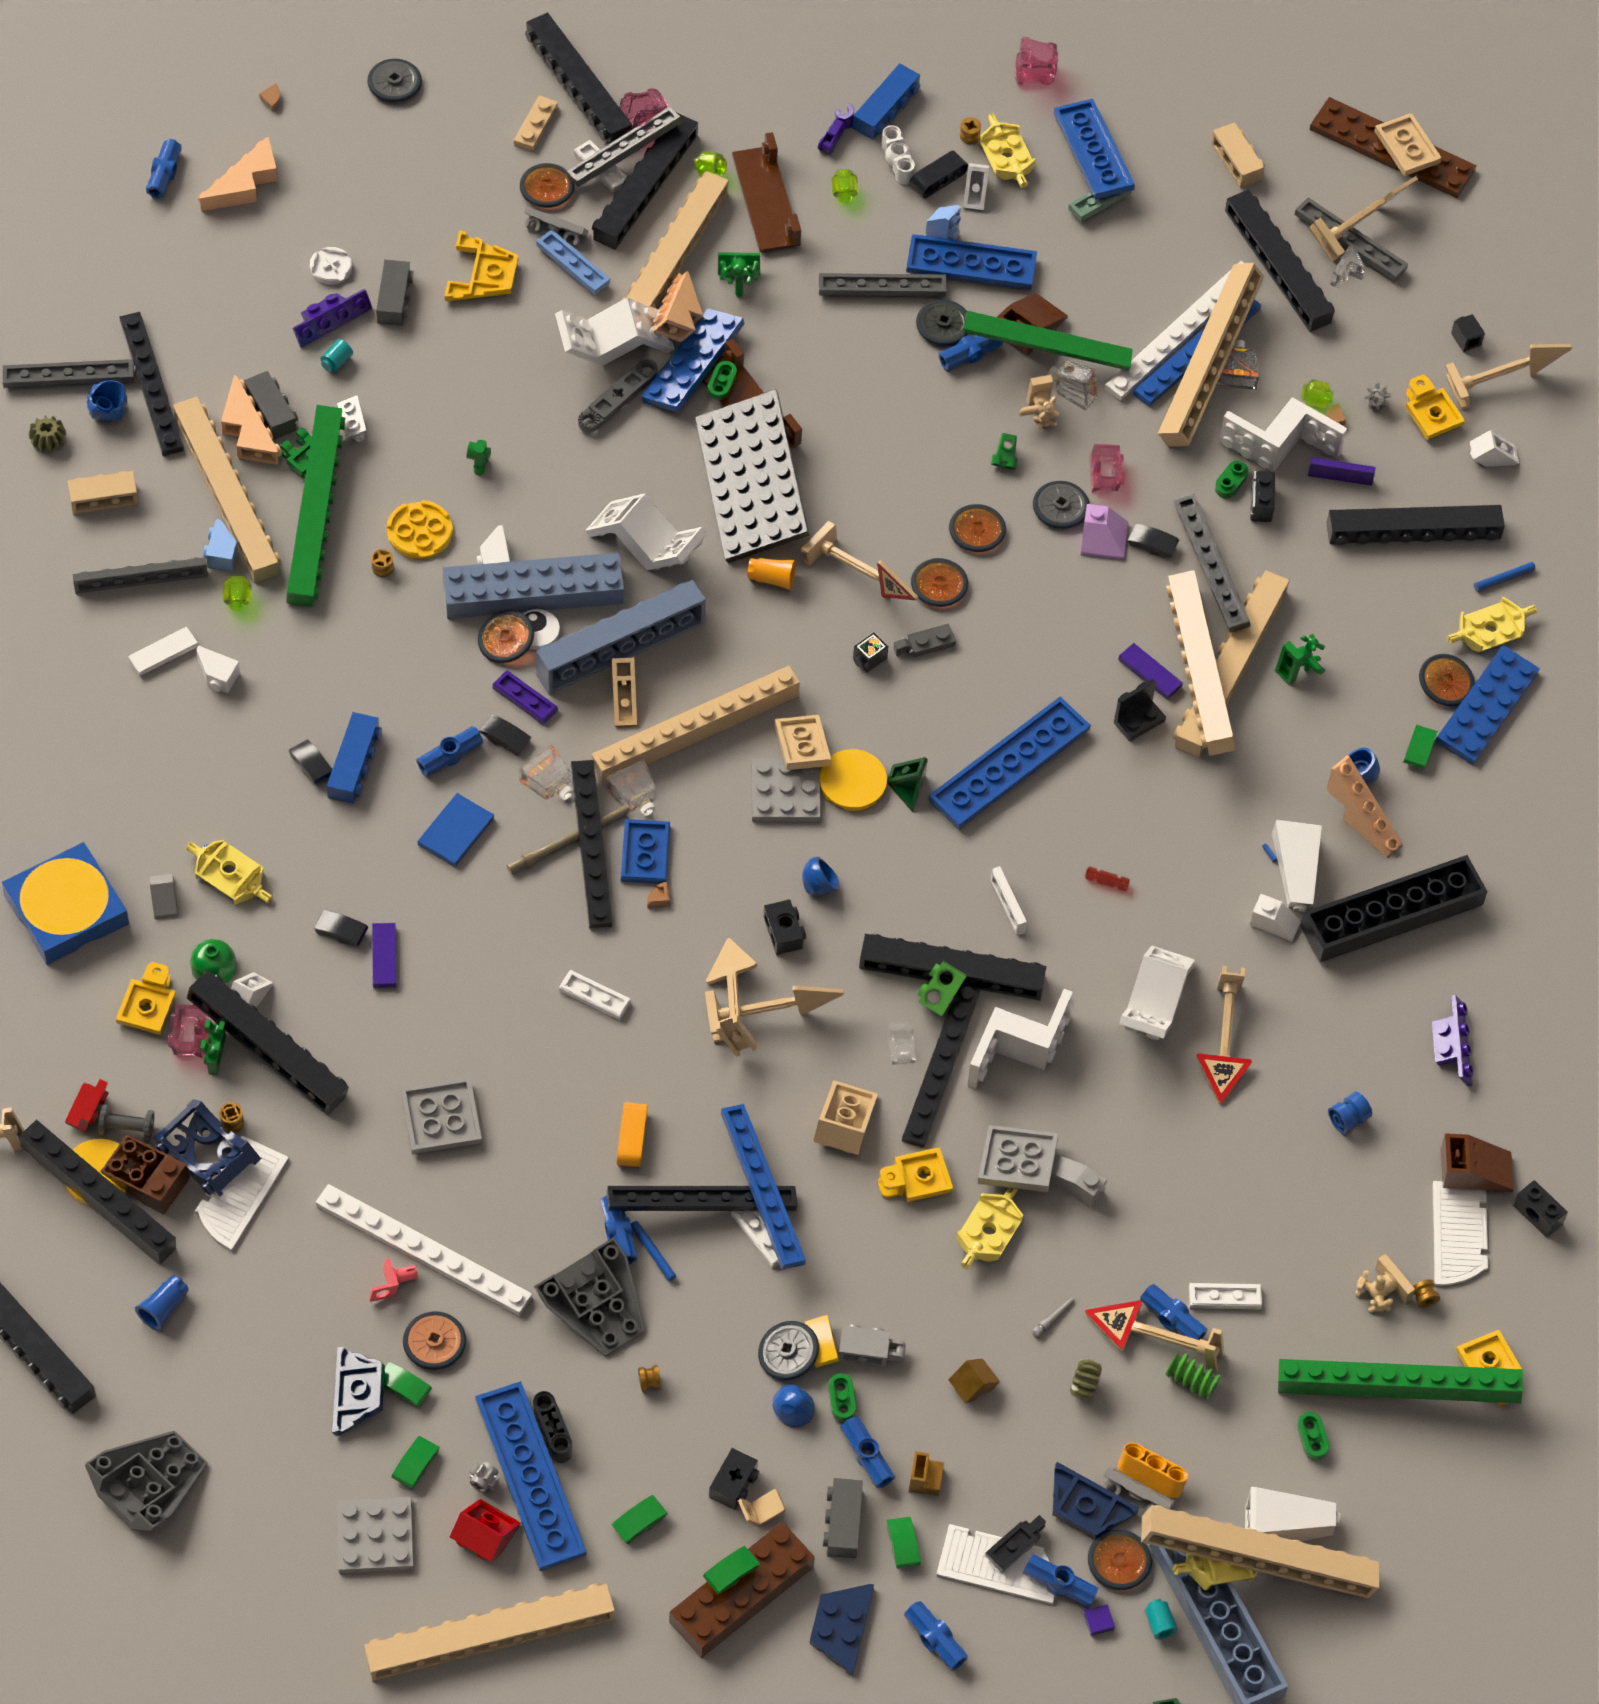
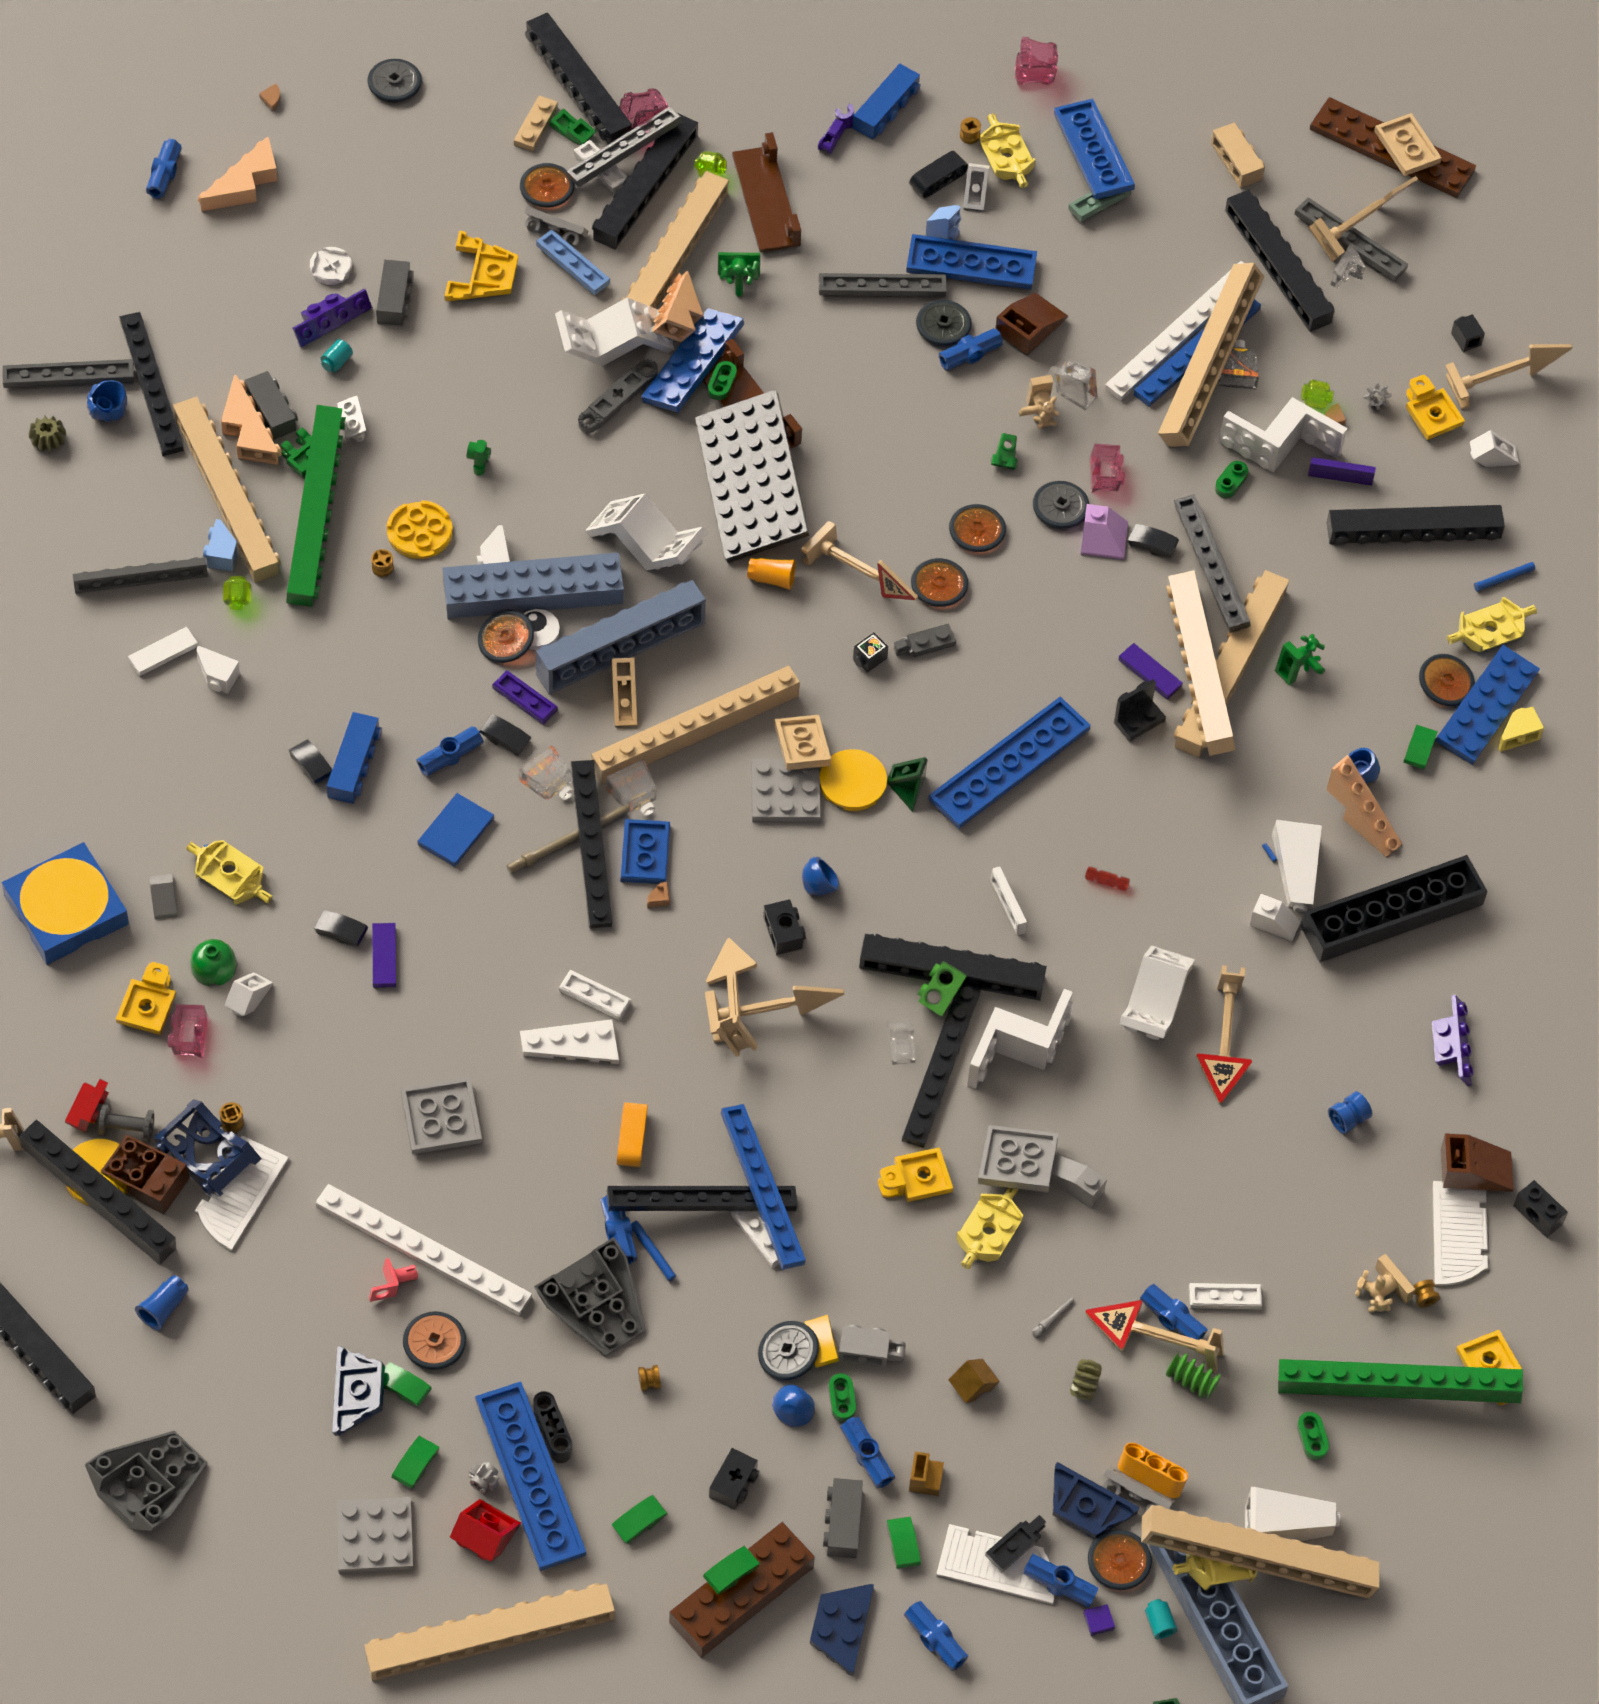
(102, 492): tan brick -> none
(214, 1051): green plate -> none
(268, 1042): black brick -> none
(571, 128): none -> green slope
(580, 1041): none -> white wing
(763, 1508): tan bracket -> none
(844, 185): clear neon green head -> none
(845, 1117): tan slope -> none
(897, 154): white piece -> none
(1048, 340): green tile -> none
(1262, 496): black brick -> none
(1521, 729): none -> light yellow slope

